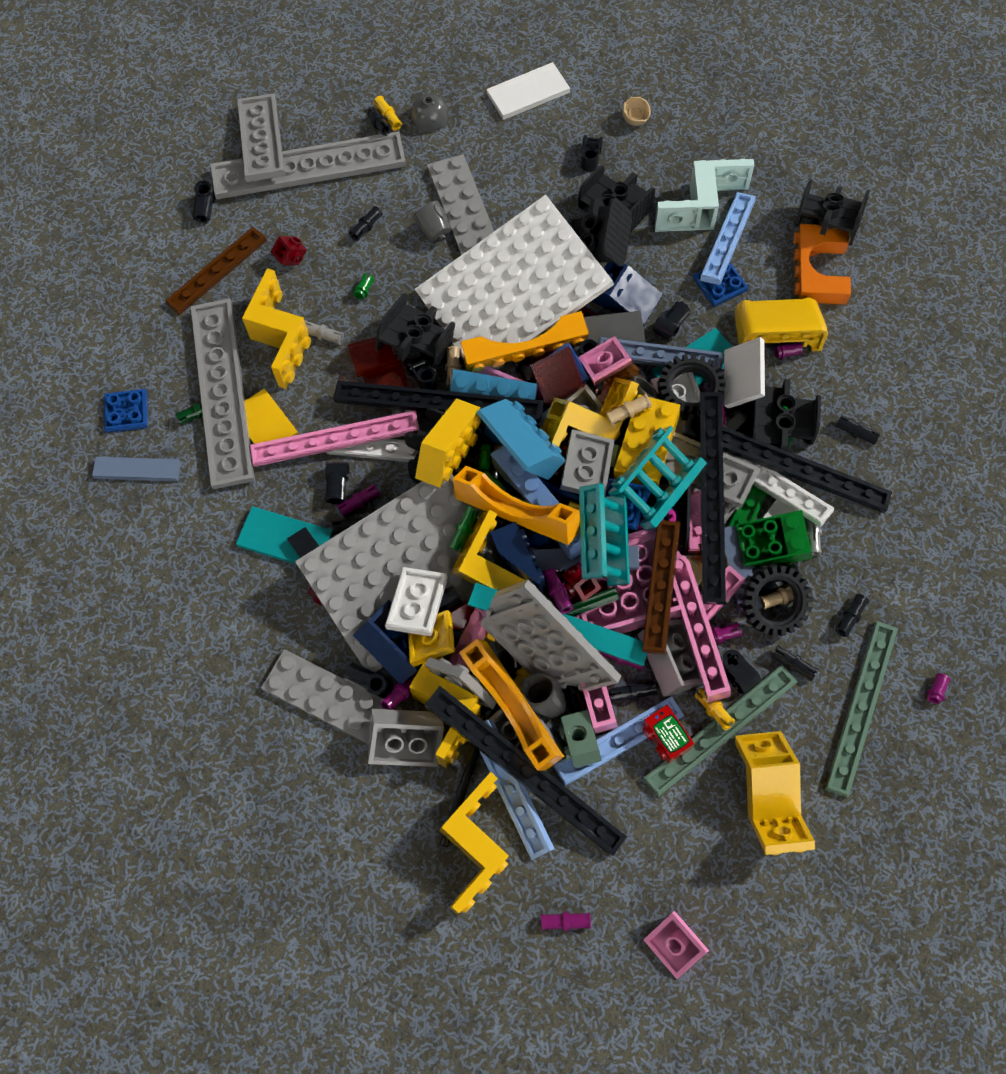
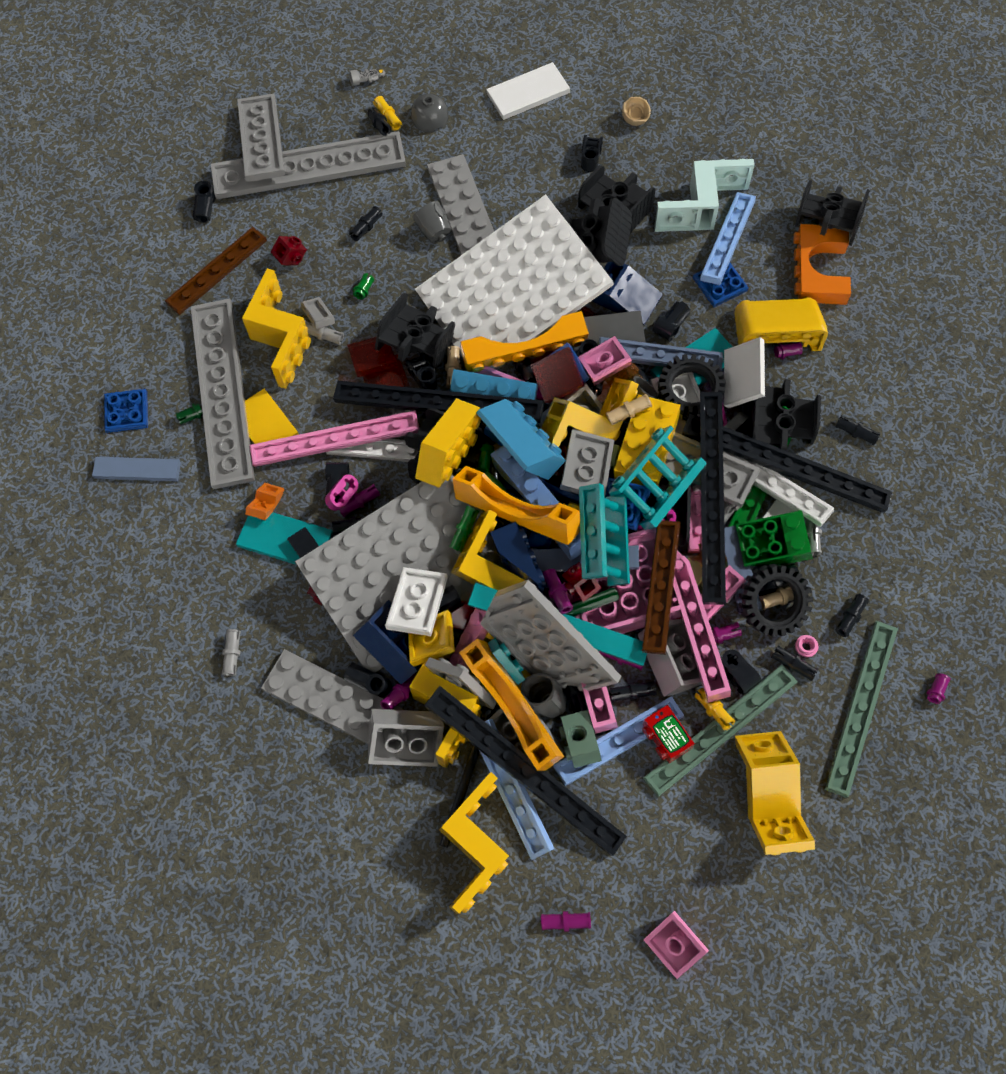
(231, 652): none -> light grey pin
(265, 501): none -> orange slope
(317, 313): none -> light grey tile
(344, 495): none -> dark pink beam
(367, 75): none -> light grey piece
(502, 654): none -> teal plate
(811, 641): none -> bright pink plate

